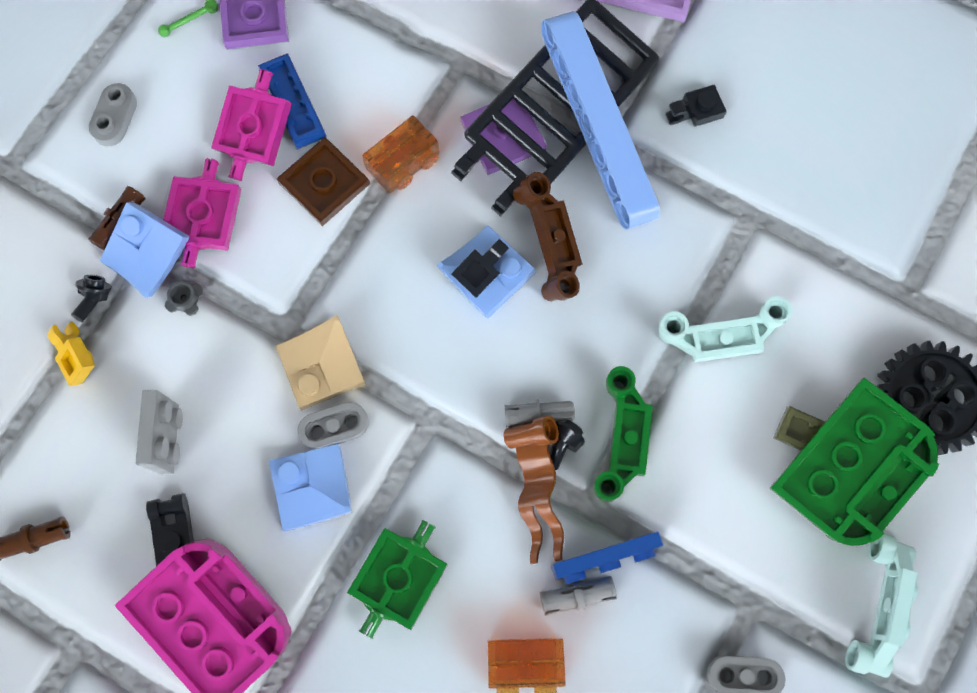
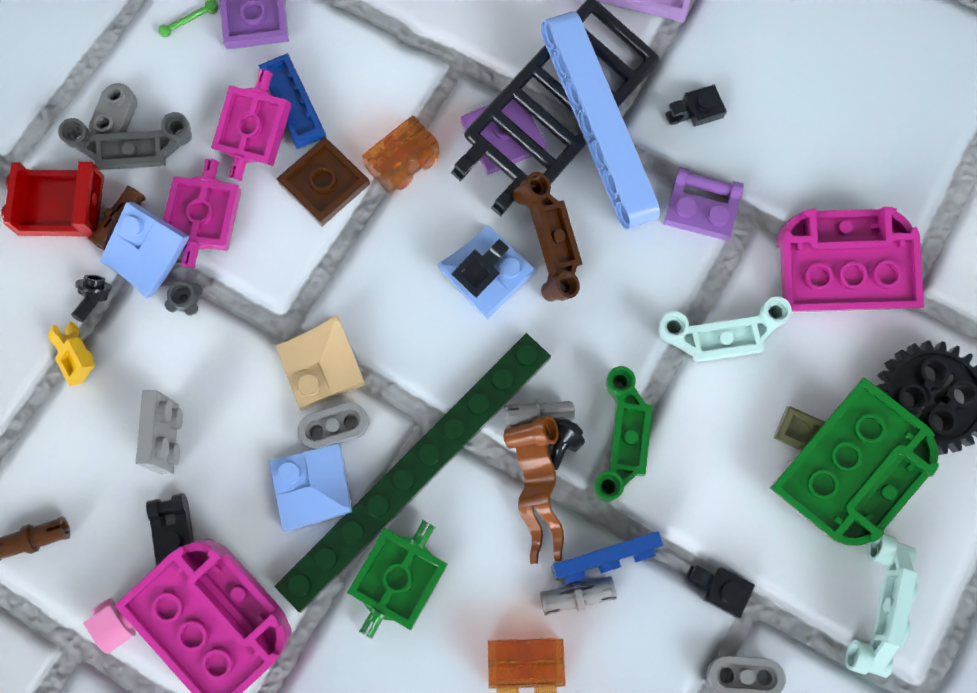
(53, 201): none -> red panel
(108, 627): none -> bright pink plate
(128, 148): none -> dark grey plate
(412, 474): none -> dark green plate
(699, 213): none -> medium lavender plate
(724, 589): none -> black plate
(850, 261): none -> dark pink plate

